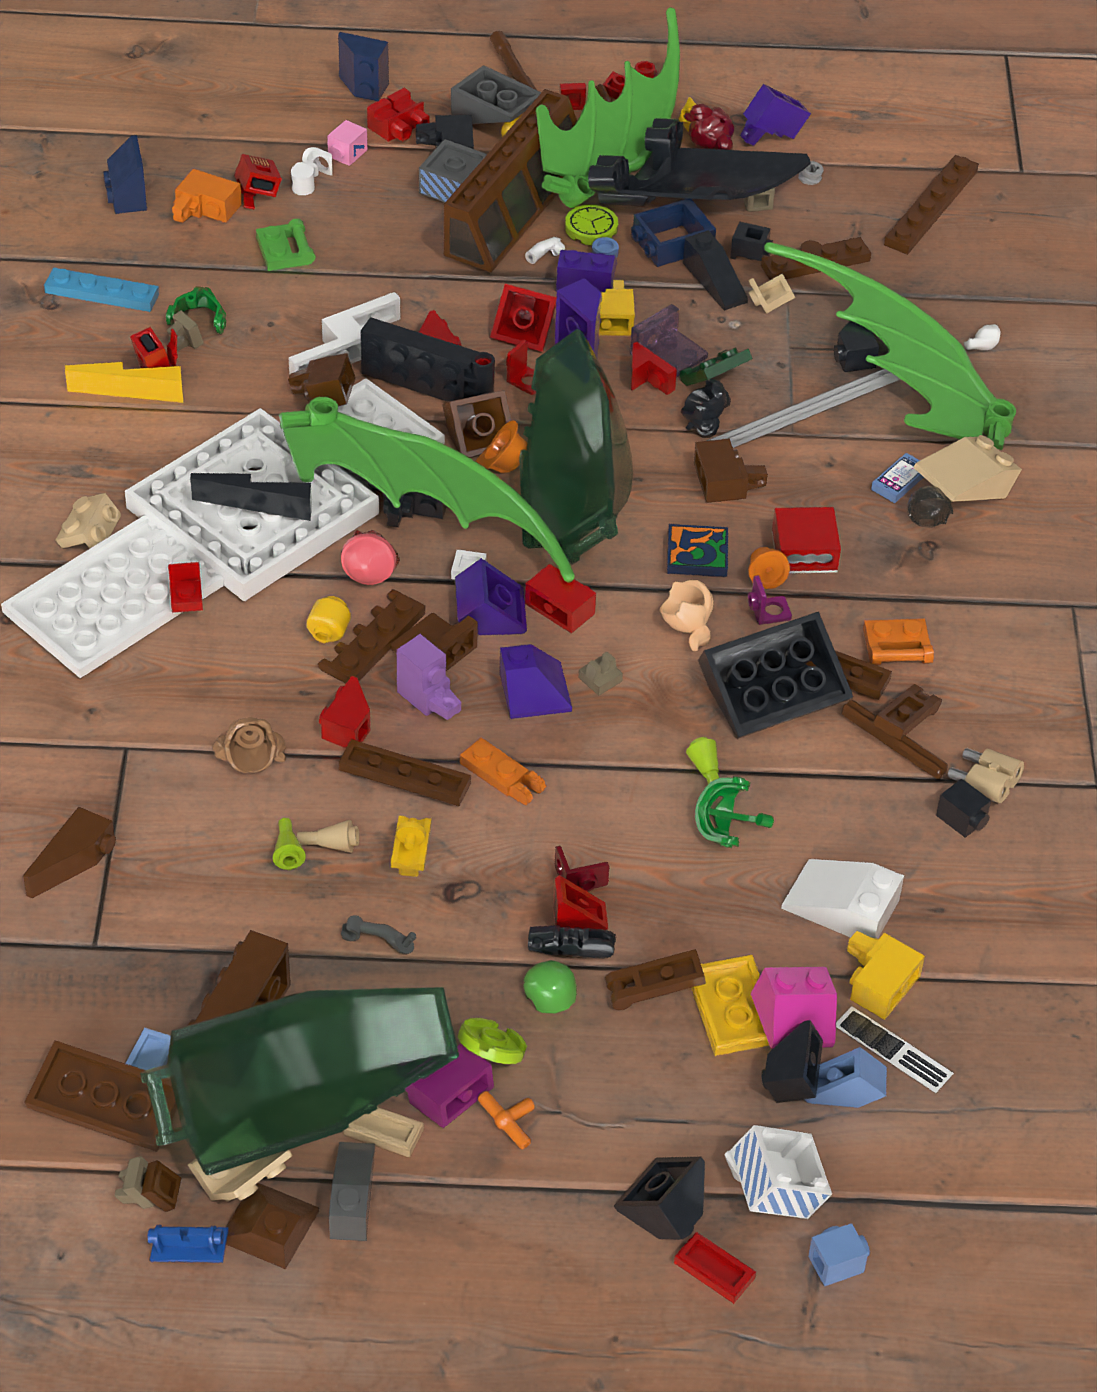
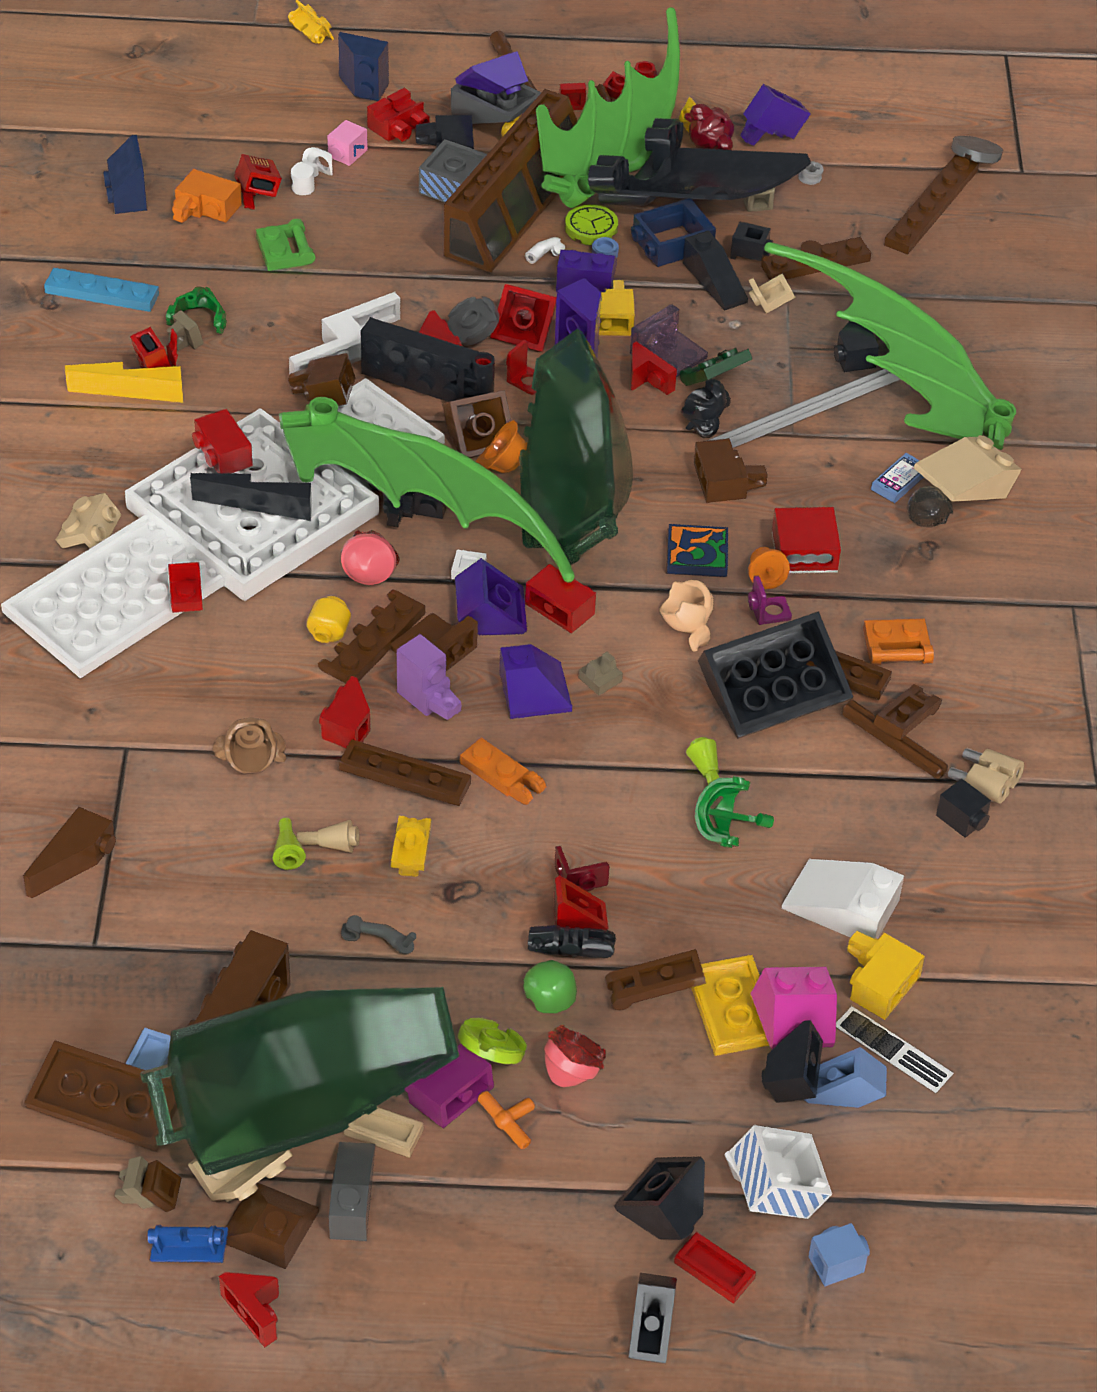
(222, 442): none -> red brick
(250, 1300): none -> red slope
(313, 27): none -> yellow hinge
(473, 320): none -> dark grey tile
(496, 75): none -> dark purple slope
(572, 1057): none -> hair
(652, 1317): none -> slope
(979, 149): none -> dark grey tile
(985, 338): white animal -> none

